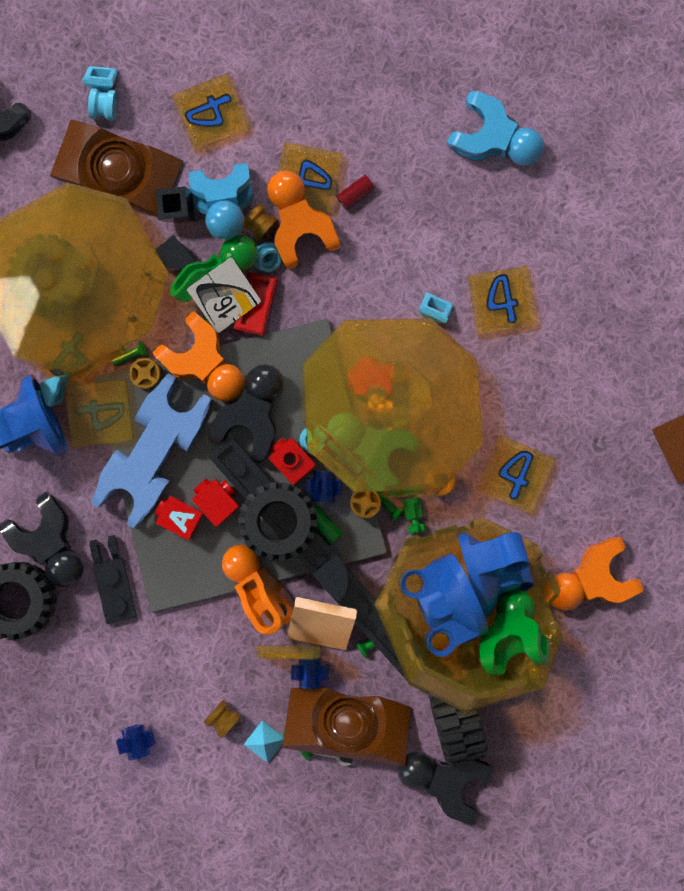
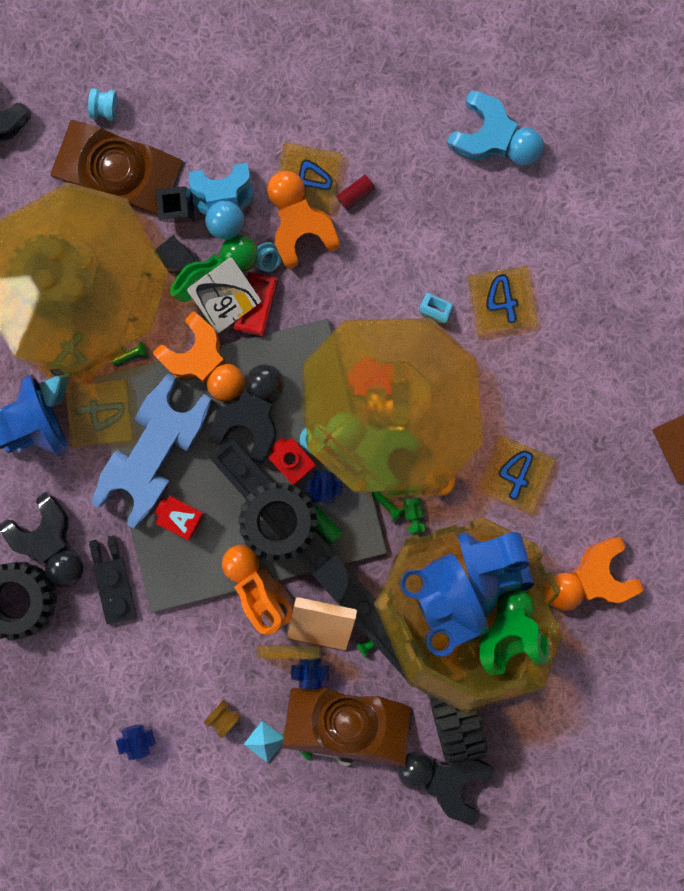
(100, 78): medium azure slope -> none
(142, 370): pearl gold wheel -> none
(211, 112): clear yellow tile -> none
(215, 500): red brick -> none
(260, 223): pearl gold wheel -> none
(368, 501): pearl gold wheel -> none

